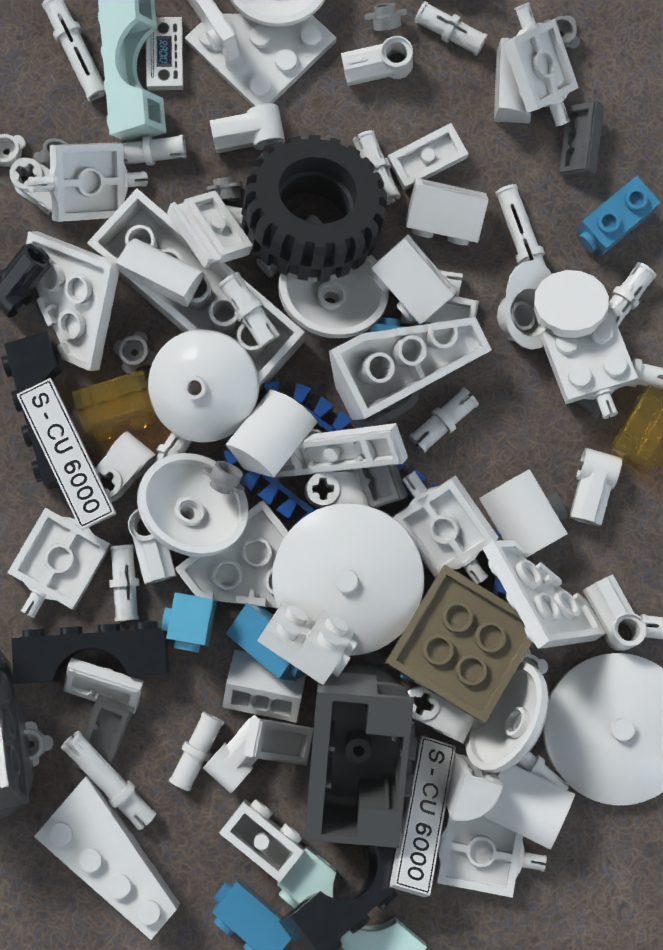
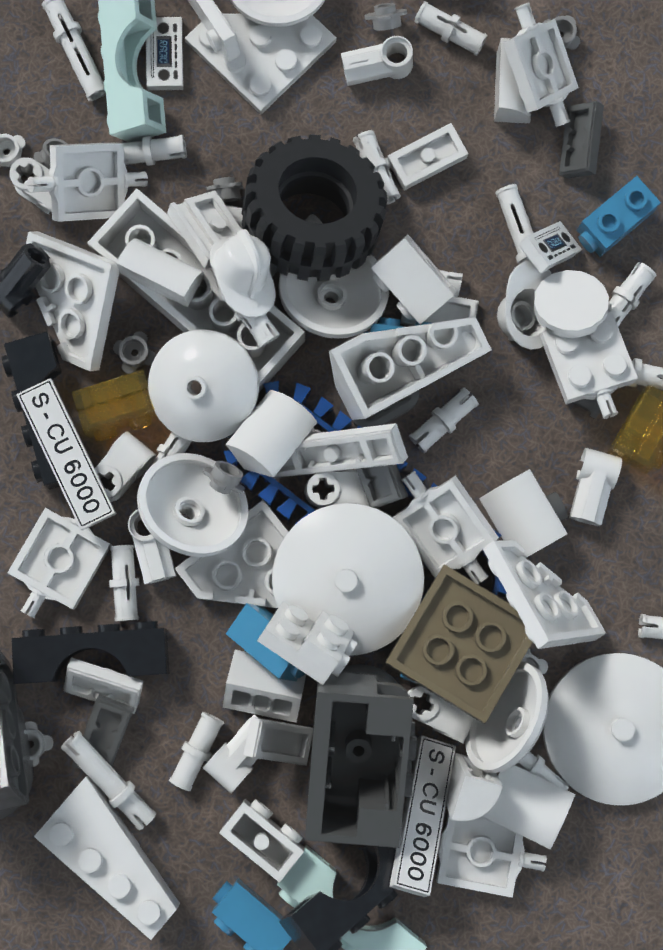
(189, 621): medium azure brick -> none
(243, 273): none -> white piece
(254, 129): white piece -> none
(446, 211): white brick -> none
(549, 246): none -> white tile
(611, 610): white piece -> none

